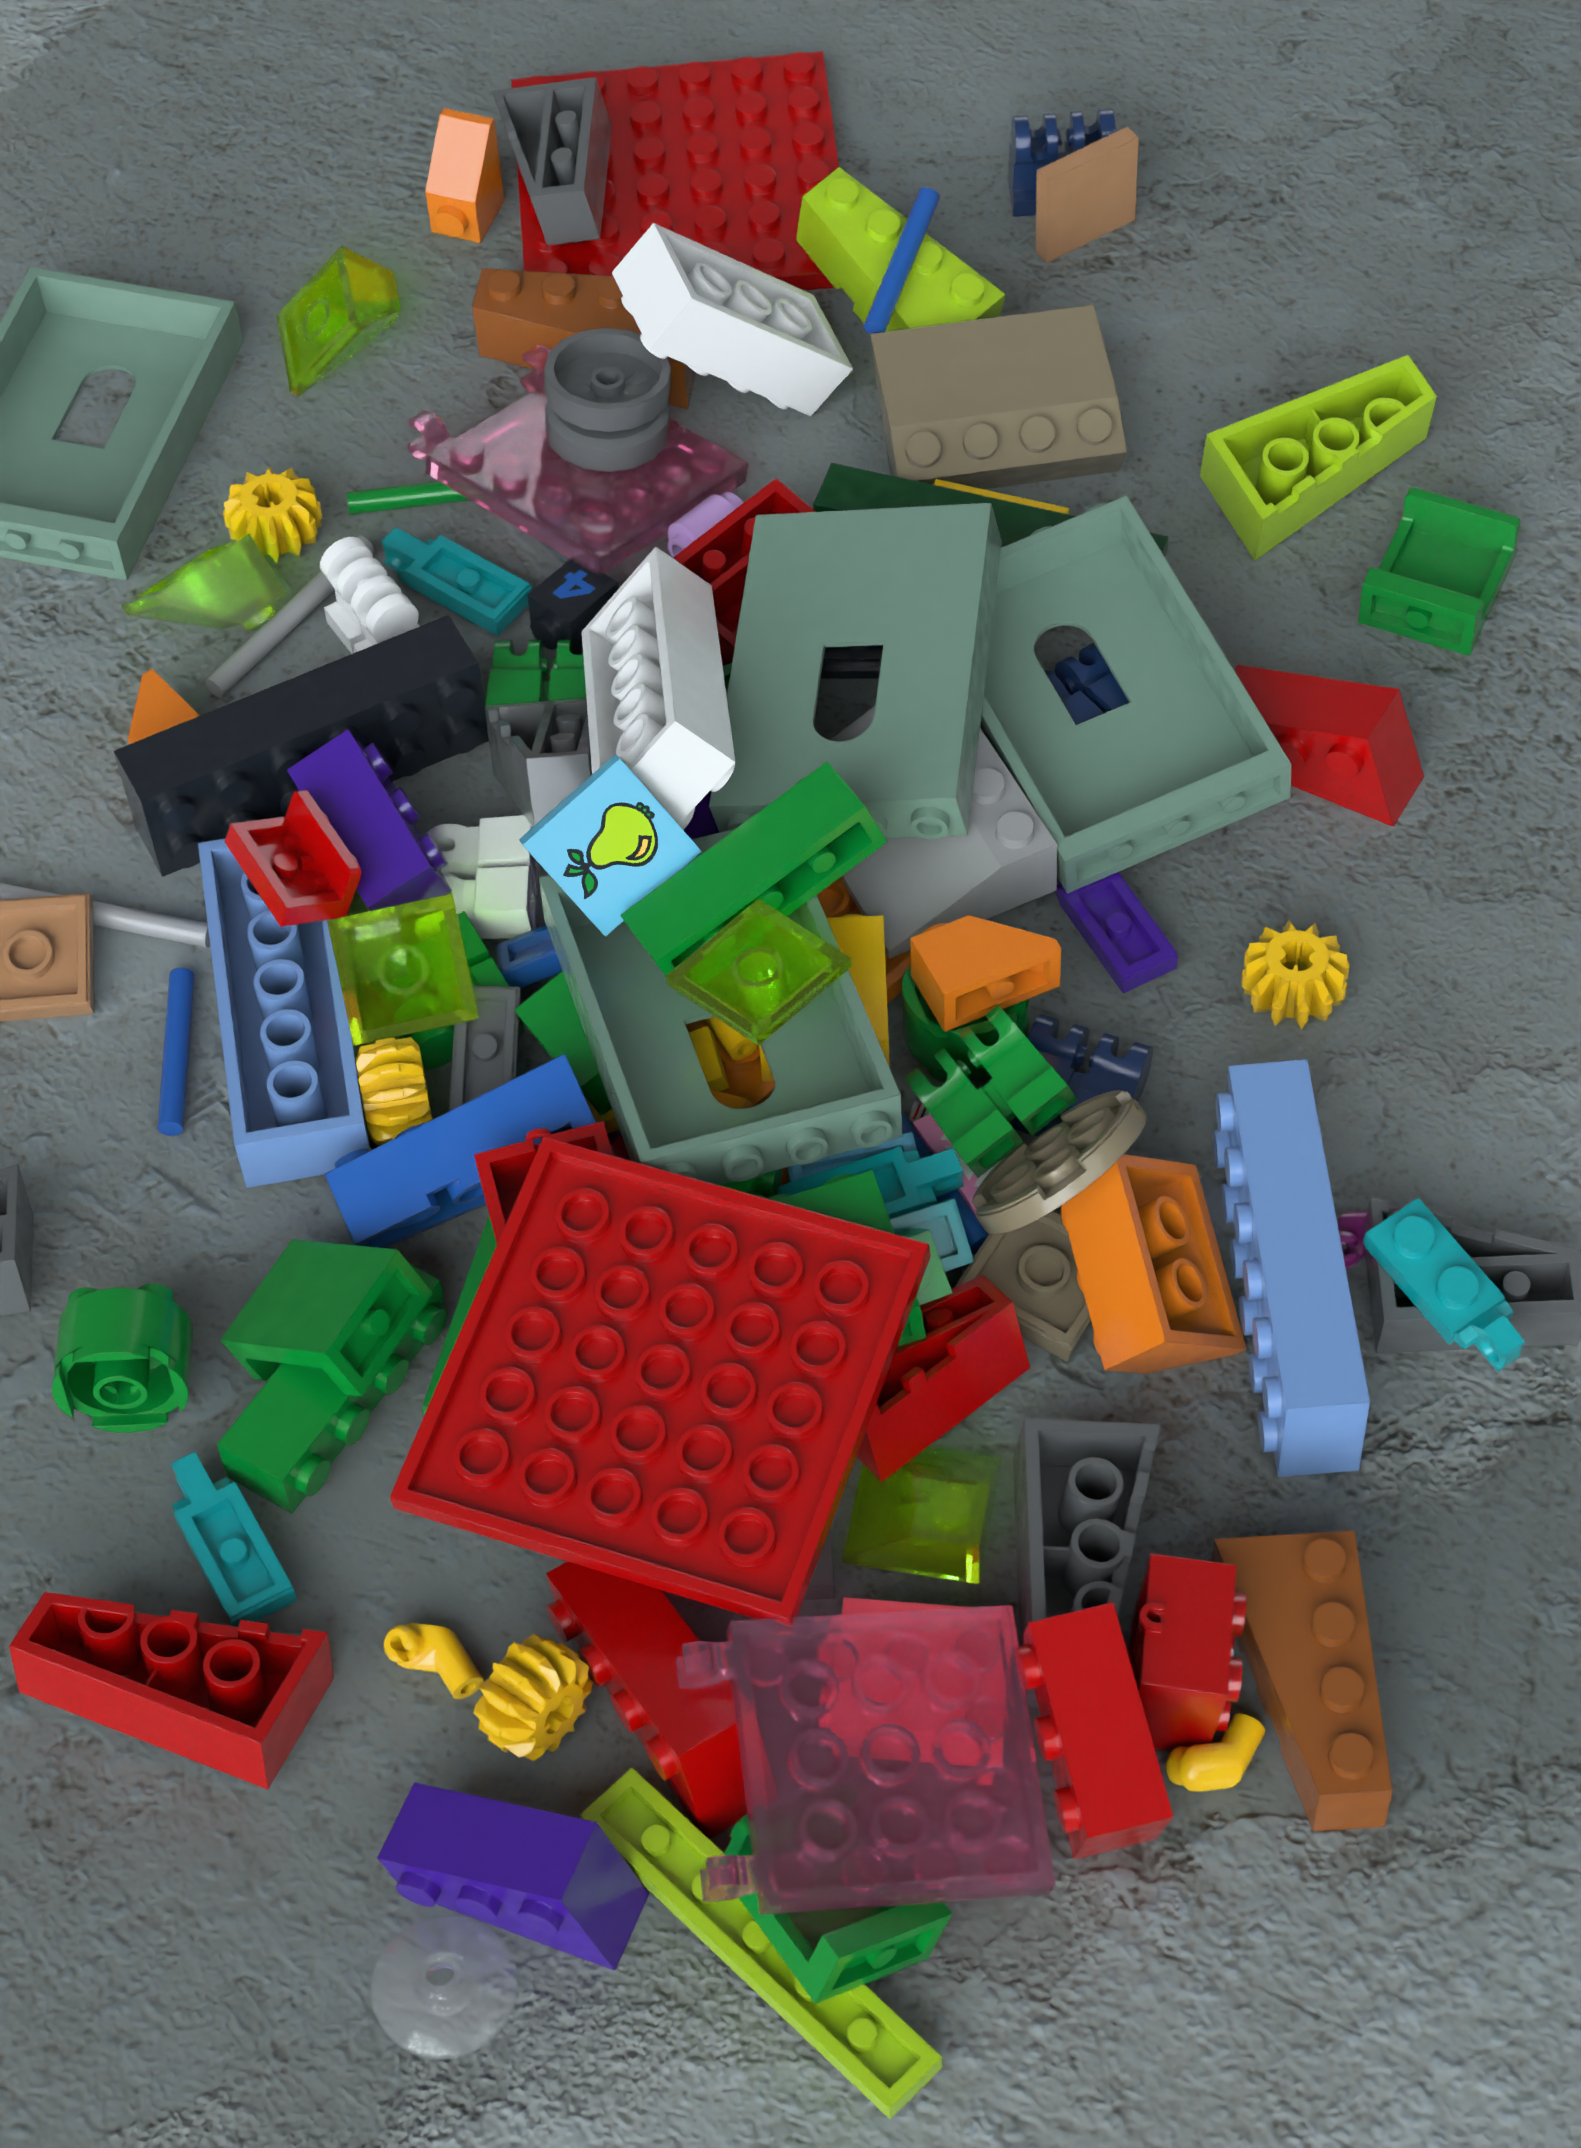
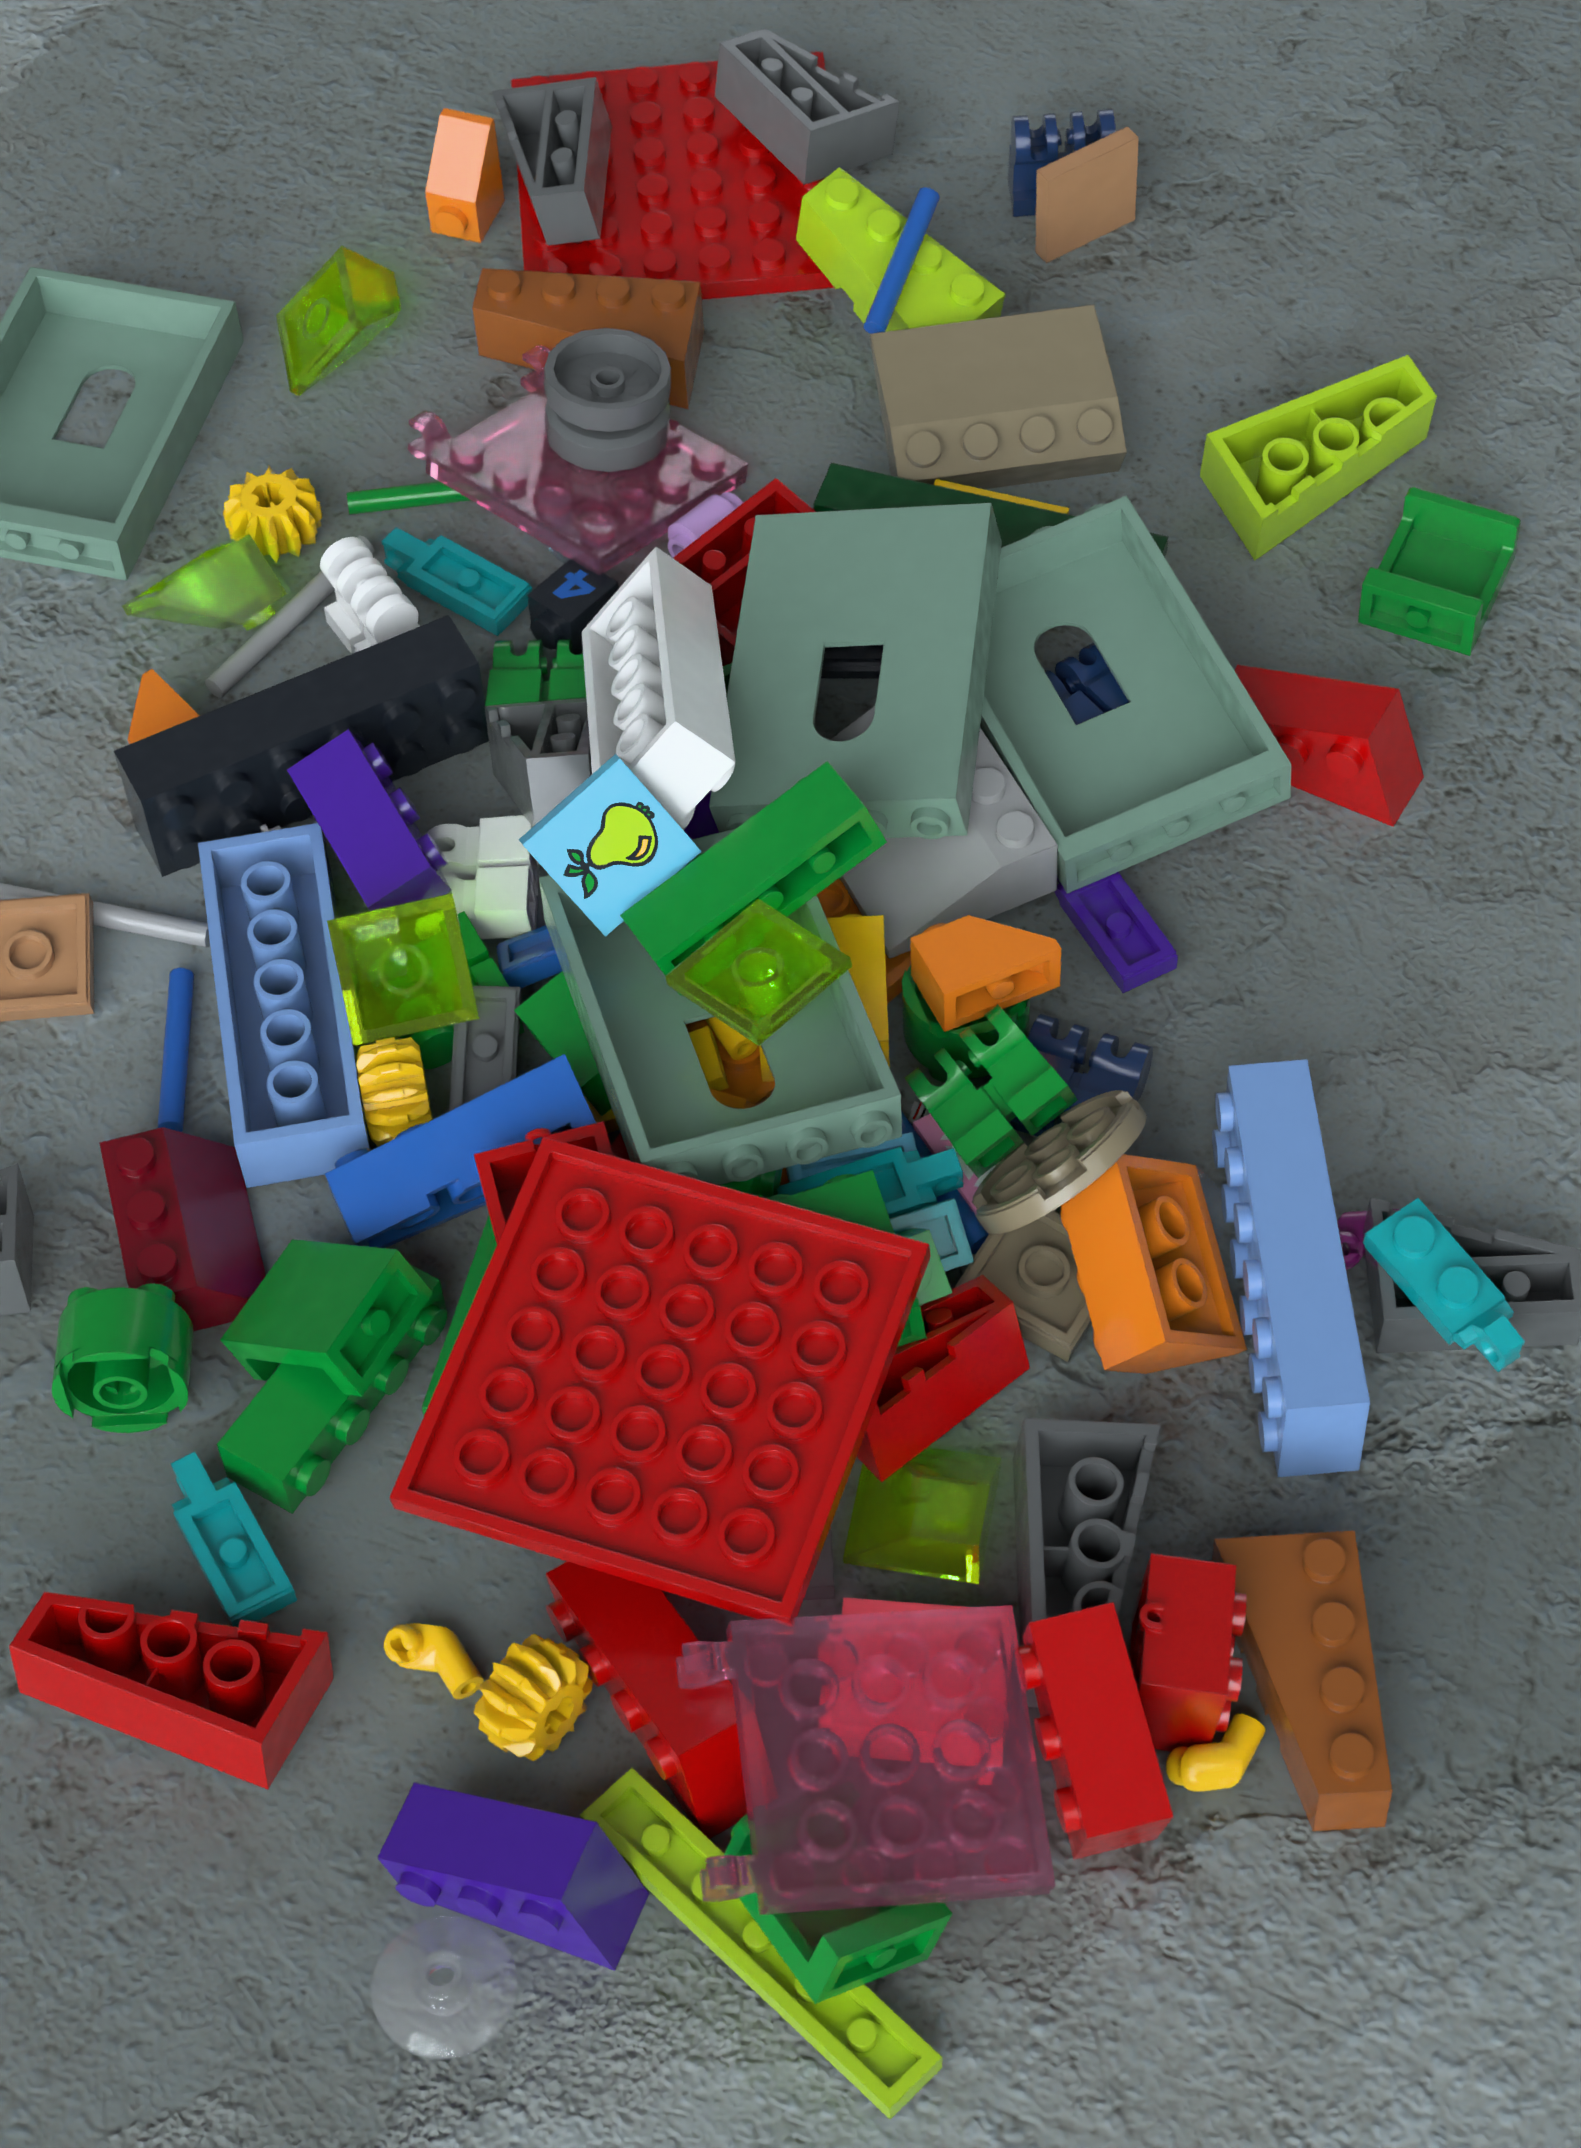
(184, 1221): none -> dark red slope
(297, 863): red bracket -> none
(730, 321): white brick -> none
(801, 110): none -> dark grey wedge
(1295, 974): yellow gear -> none

